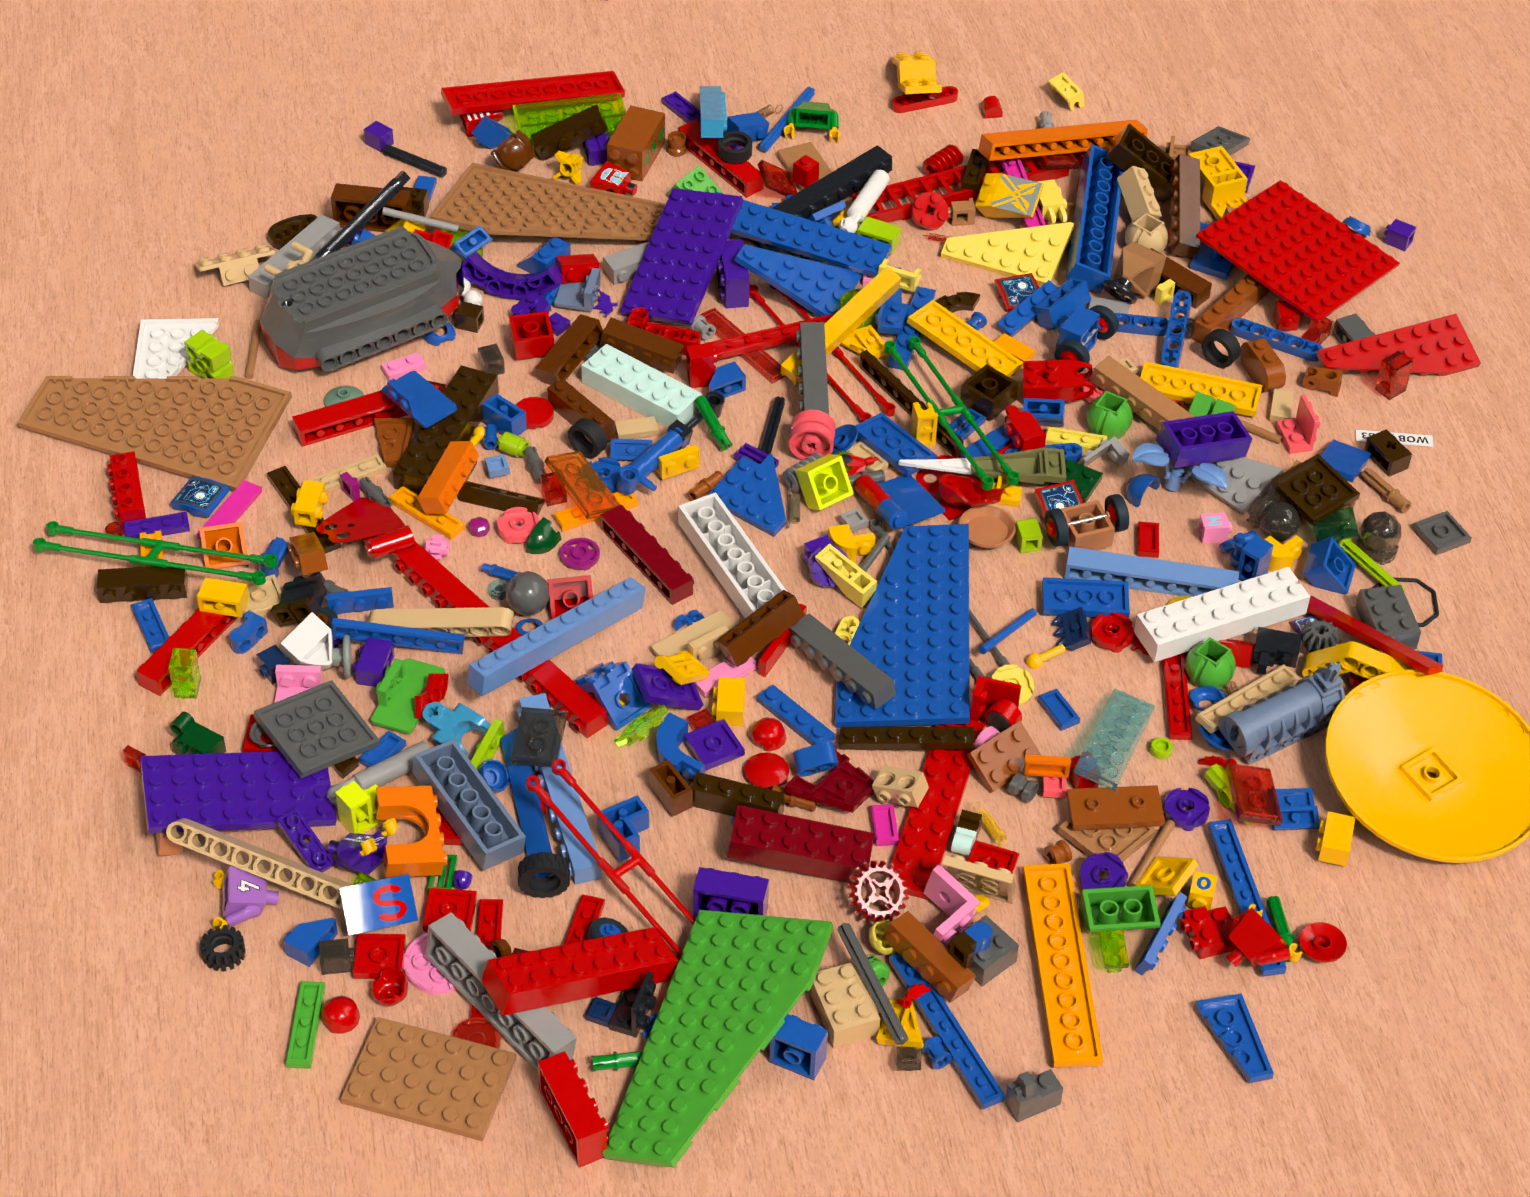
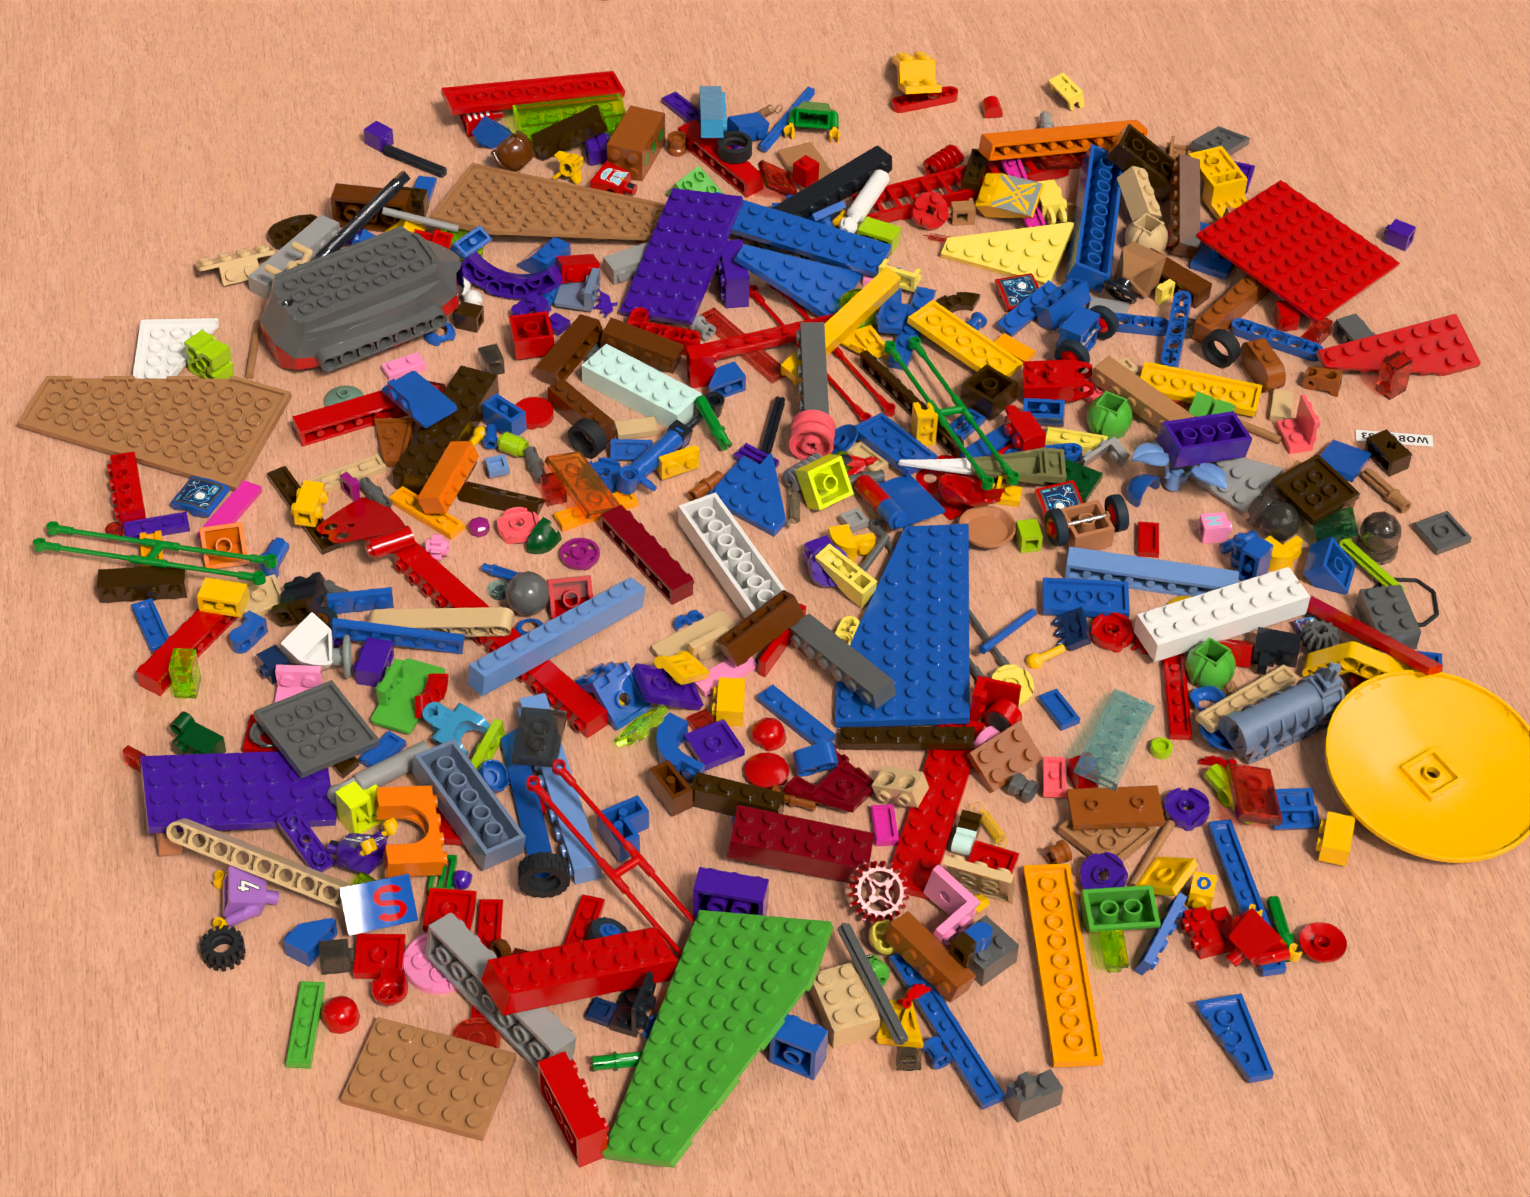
(307, 553): dark orange brick -> none
(1047, 766): orange tile -> none
(1357, 225): blue piece -> none

